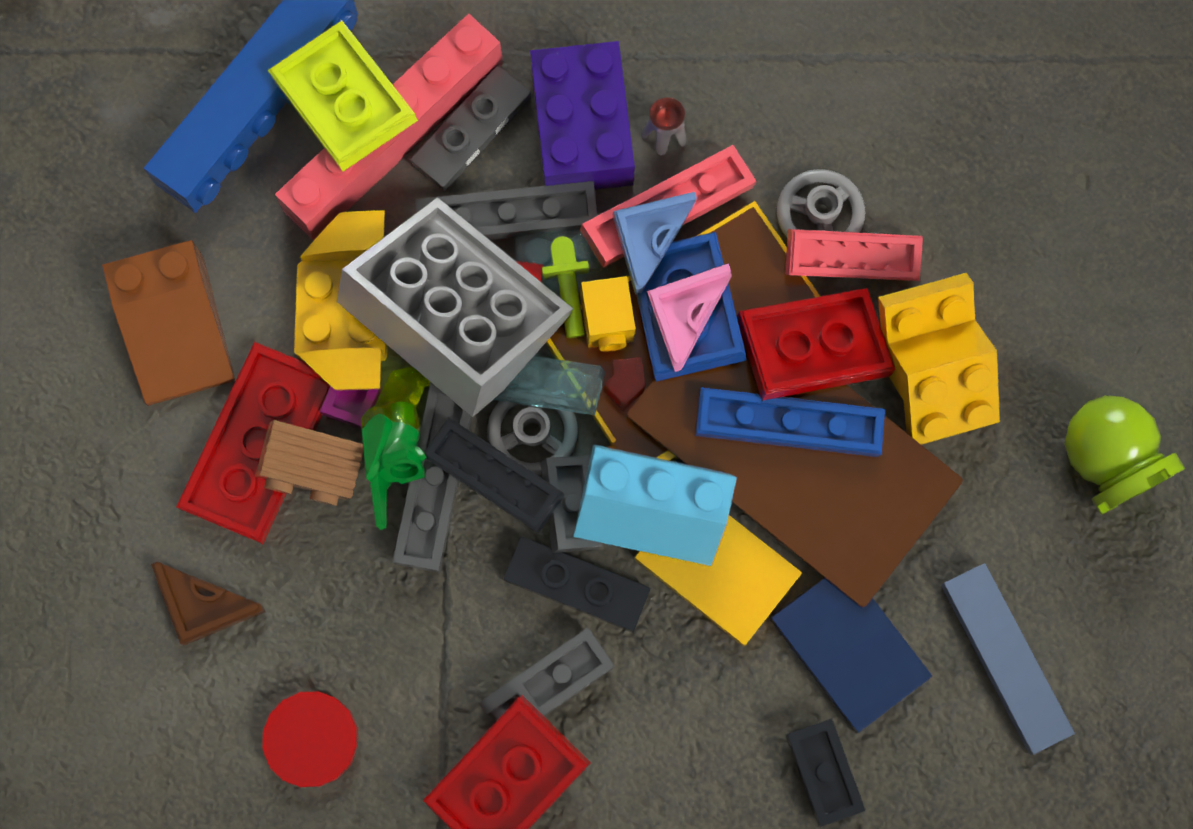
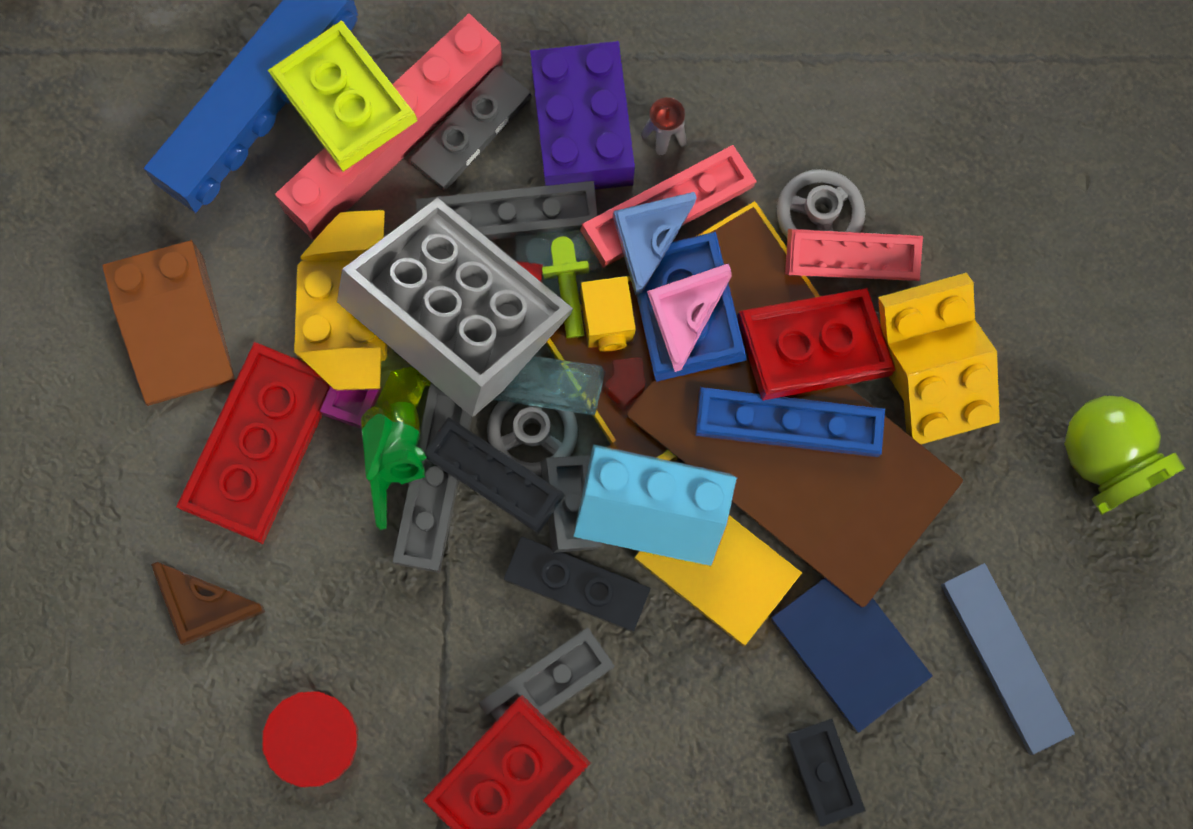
(309, 462): medium nougat brick -> none

